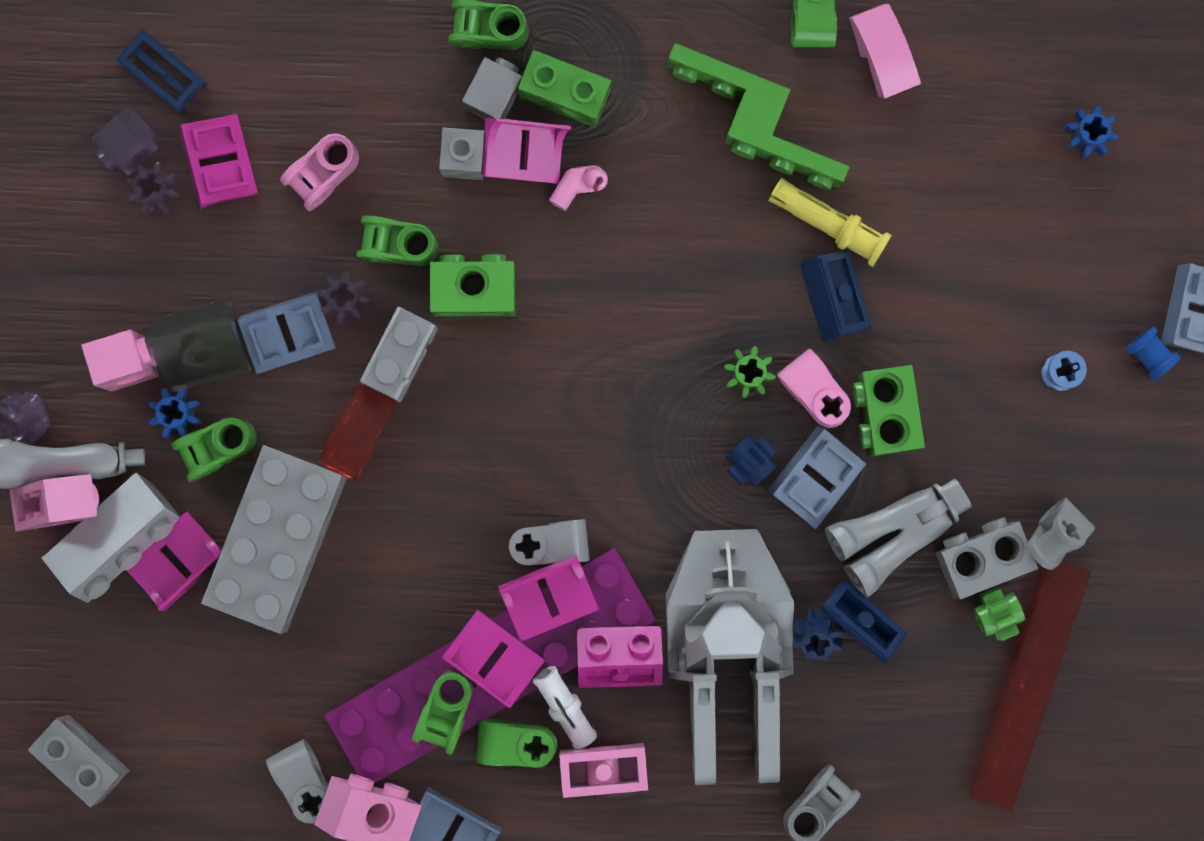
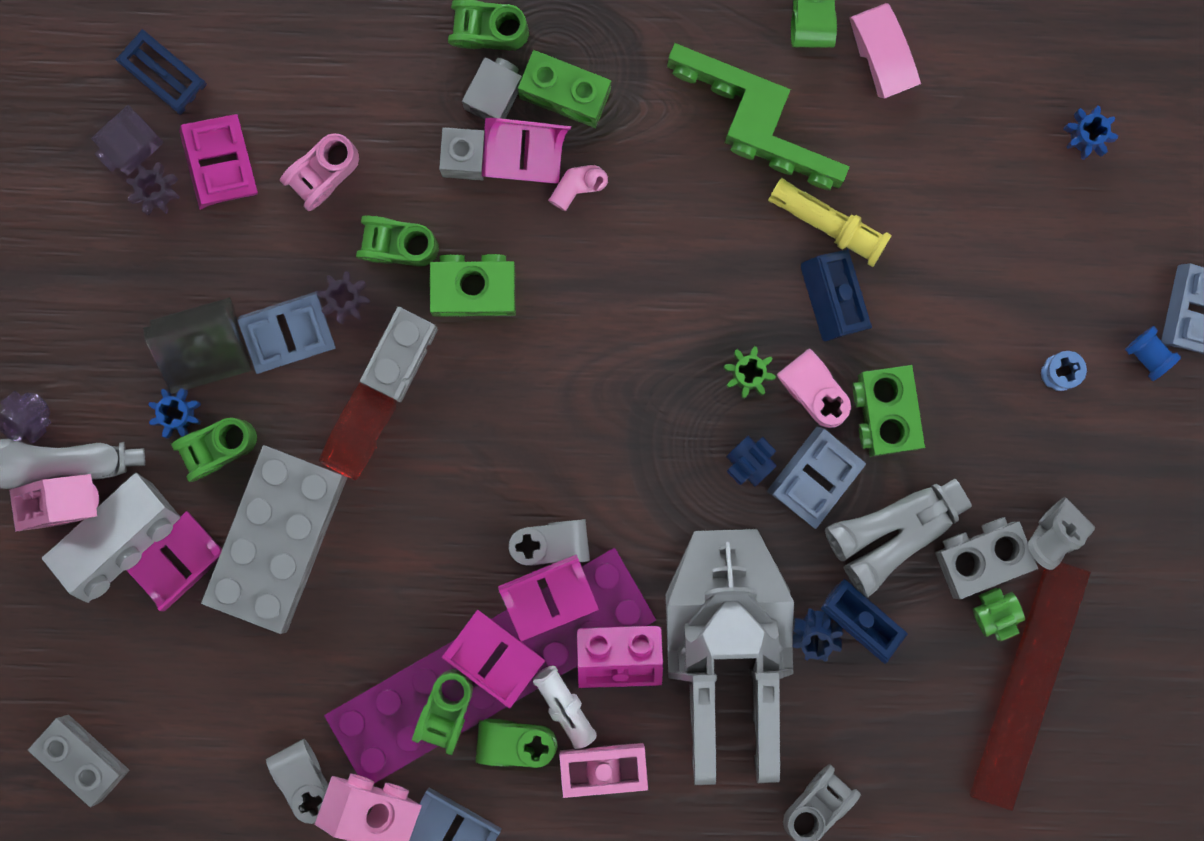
(120, 361): bright pink brick -> none

